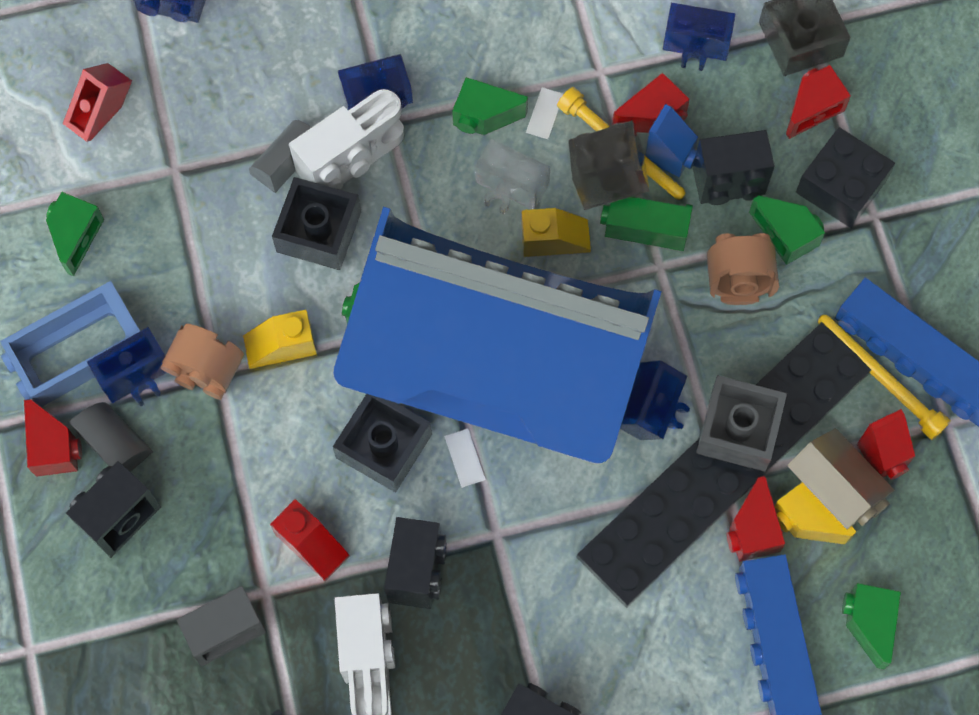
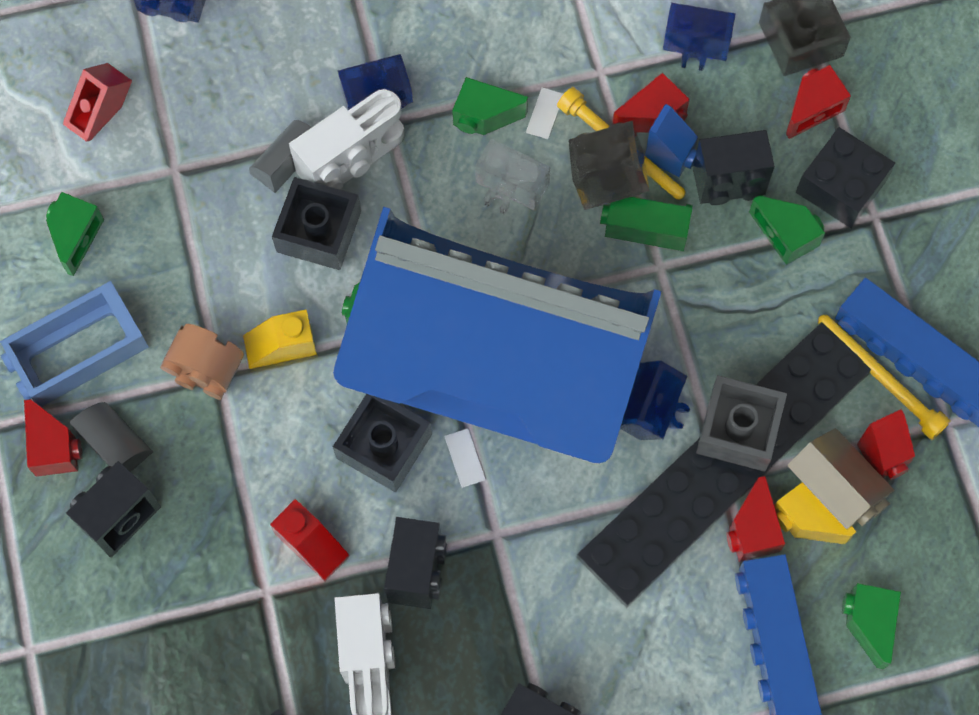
(129, 367): clear blue brick -> none
(221, 626): dark grey brick -> none
(553, 232): yellow slope -> none
(742, 268): nougat brick -> none

